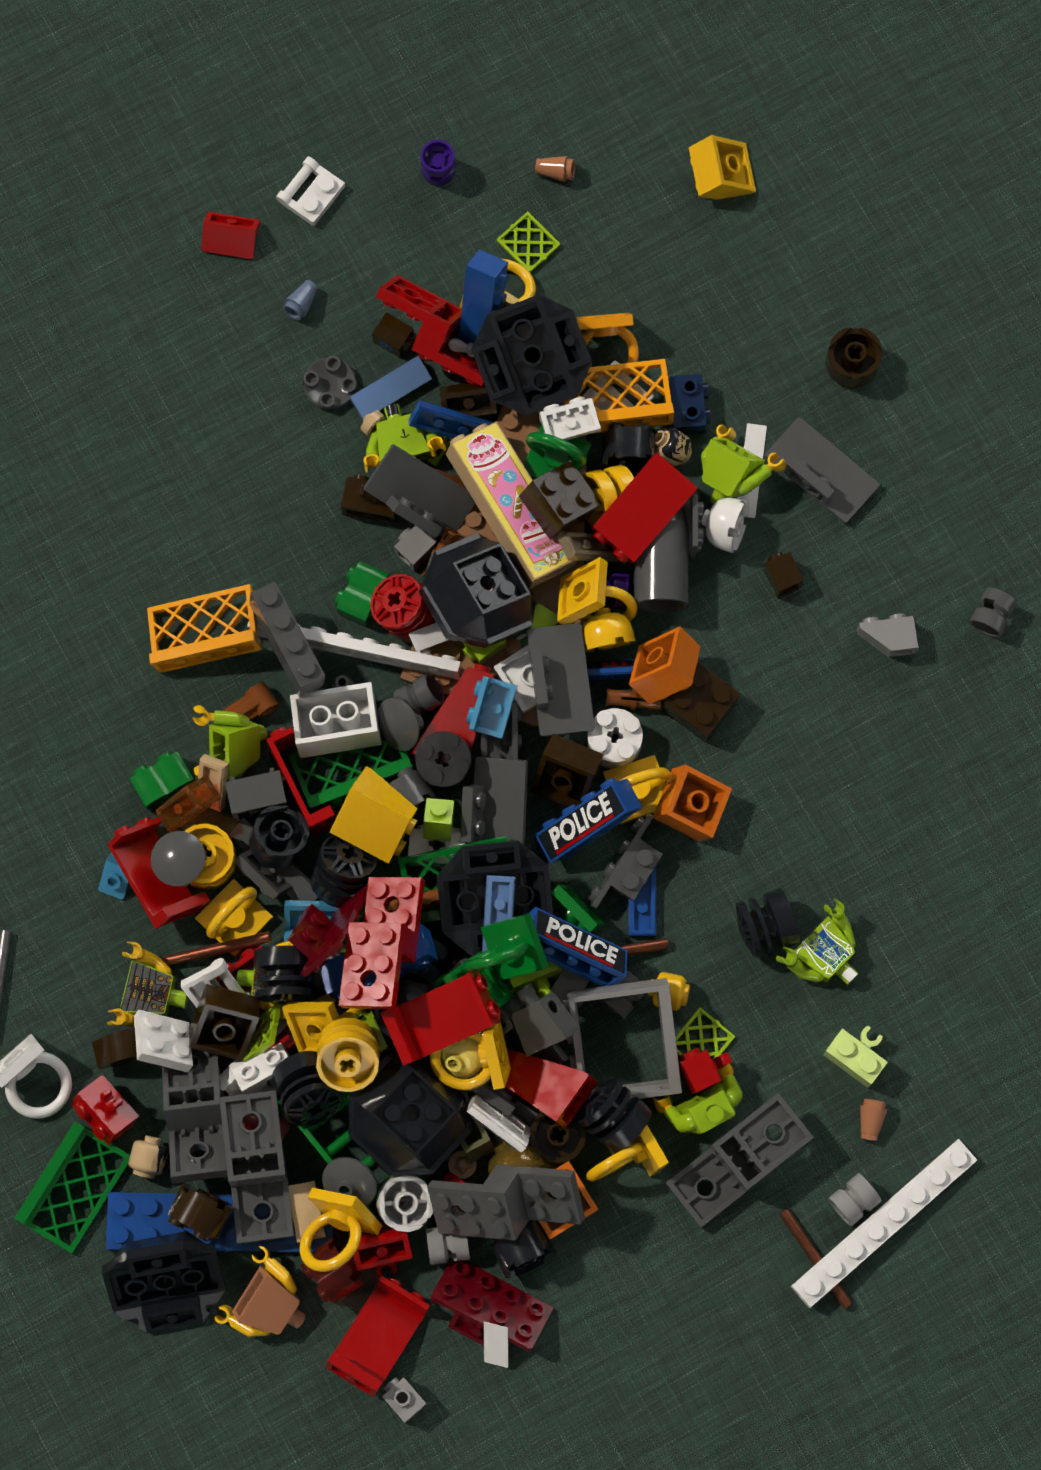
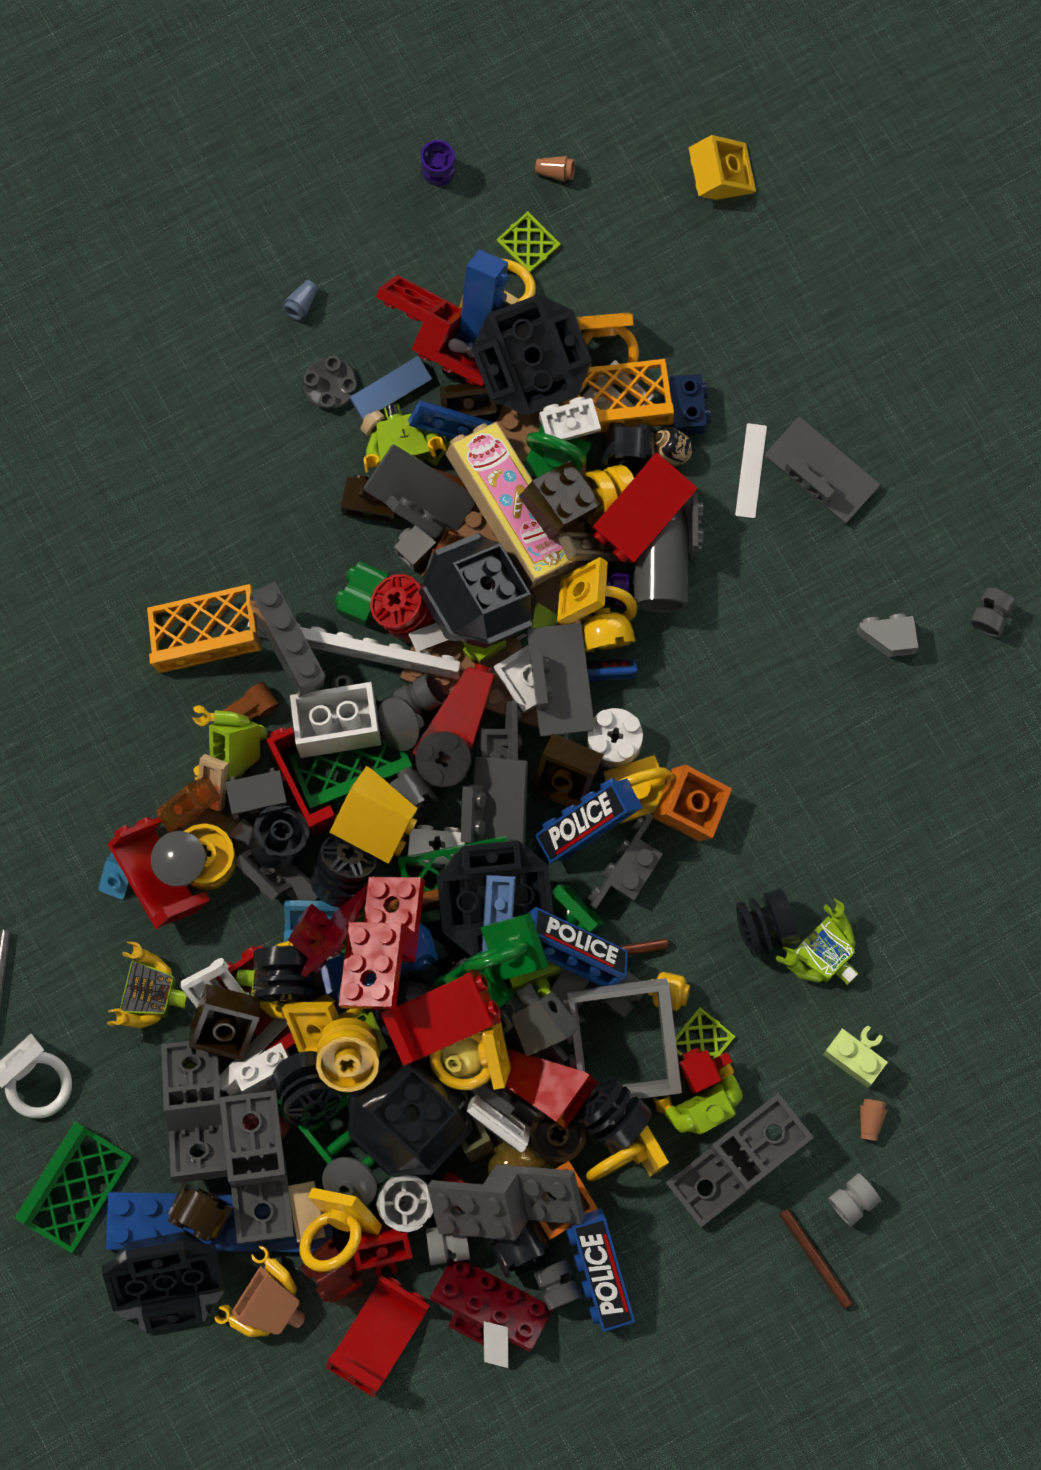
(104, 1110): red brick -> none
(115, 1049): dark brown brick -> none
(148, 1157): tan head -> none
(161, 780): green brick -> none
(162, 1041): white plate -> none
(218, 948): copper bar -> none
(229, 235): red panel -> none
(234, 914): yellow tile -> none
(272, 1013): lime window -> none
(318, 195): white plate -> none
(393, 335): dark brown brick -> none
(403, 1399): light grey brick -> none
(438, 819): lime brick -> none
(461, 1166): tan tile -> none
(491, 707): dark azure bracket -> none
(558, 1285): none -> dark grey wheel
(601, 1270): none -> brick
(614, 699): dark orange pin -> none
(643, 910): blue tile -> none
(665, 665): orange brick -> none
(703, 704): dark brown brick -> none
(725, 523): white cylinder -> none
(733, 468): lime torso -> none
(783, 573): dark brown brick -> none
(852, 343): dark brown brick -> none
(883, 1223): white plate -> none

